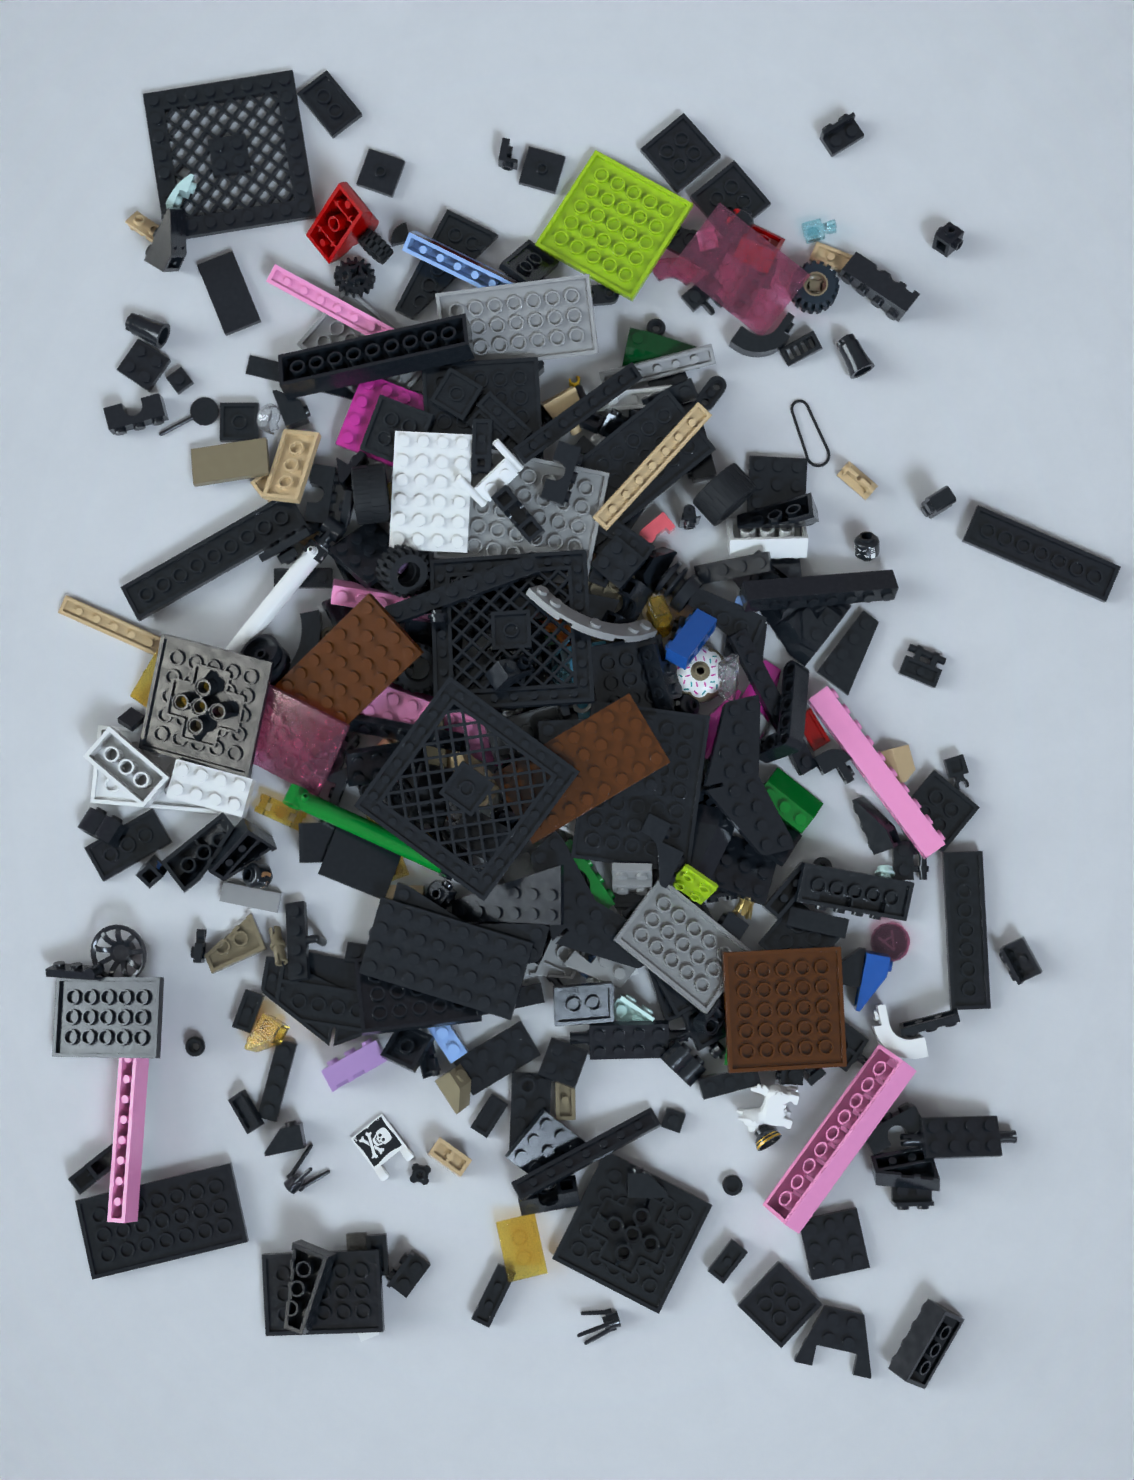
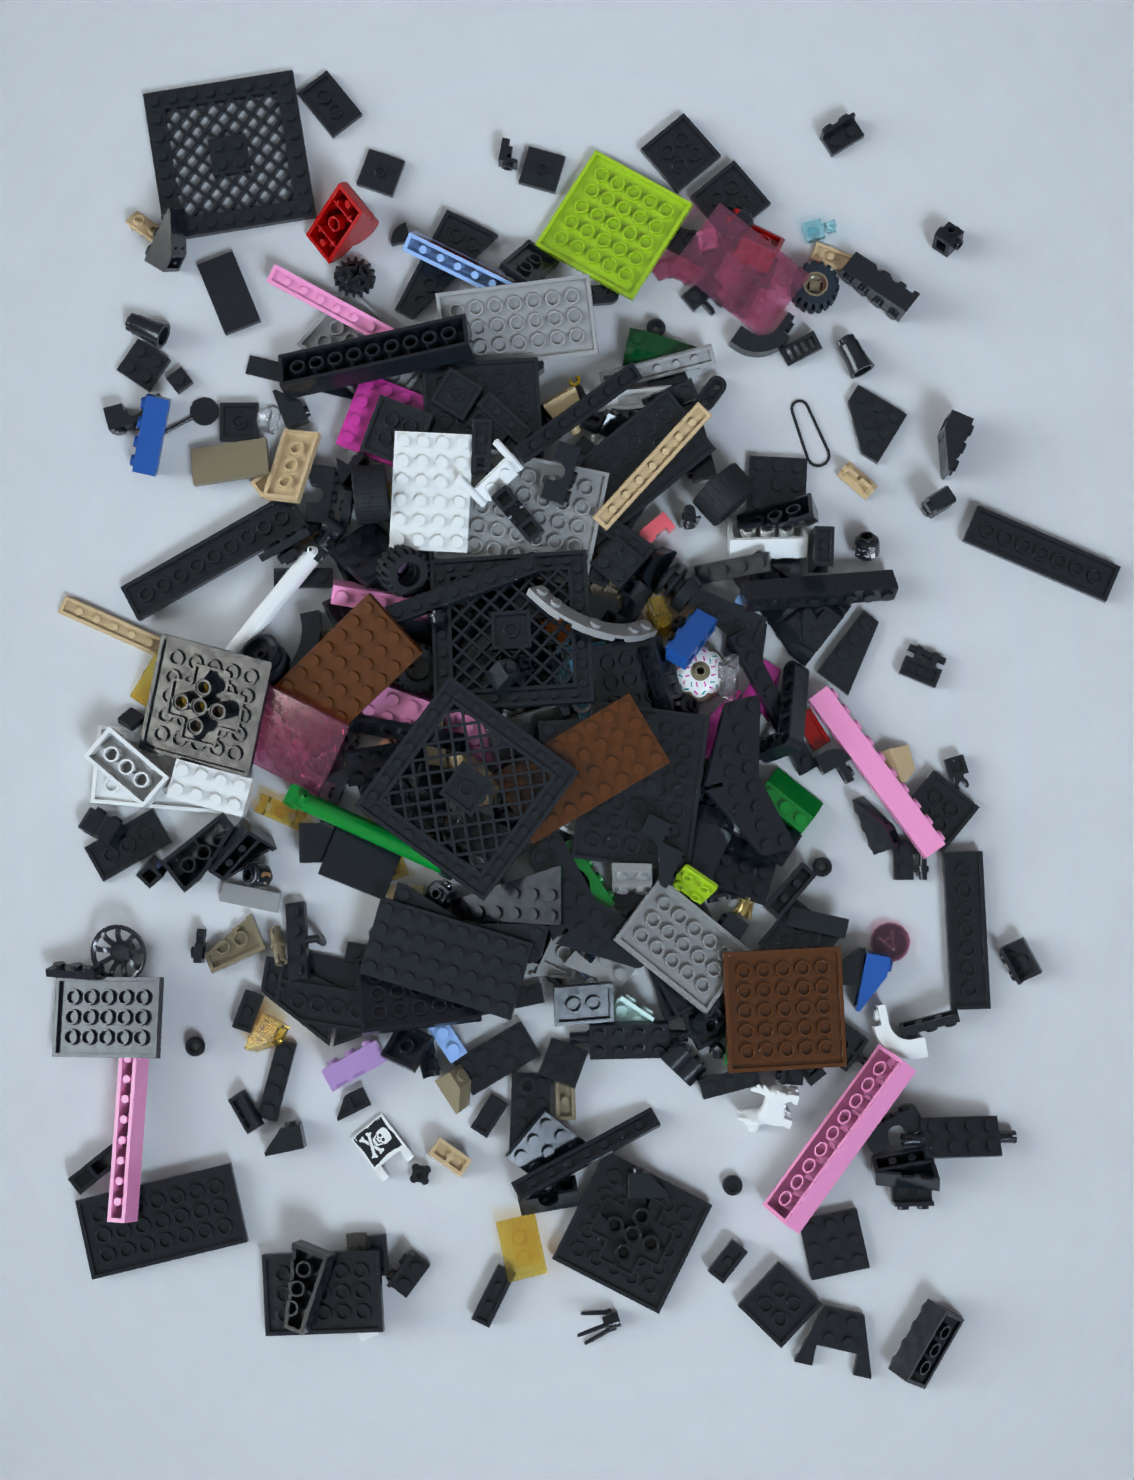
(151, 434): none -> blue brick
(182, 190): light aqua slope -> none
(295, 1181): black plant -> none
(353, 1103): none -> black tile
(375, 246): black tyre -> none
(673, 1120): black plate -> none
(766, 1137): black piece -> none
(821, 549): none -> black panel
(854, 892): black plate -> none
(873, 422): none -> black plate
(885, 871): light aqua plate -> none
(951, 441): none -> black slope

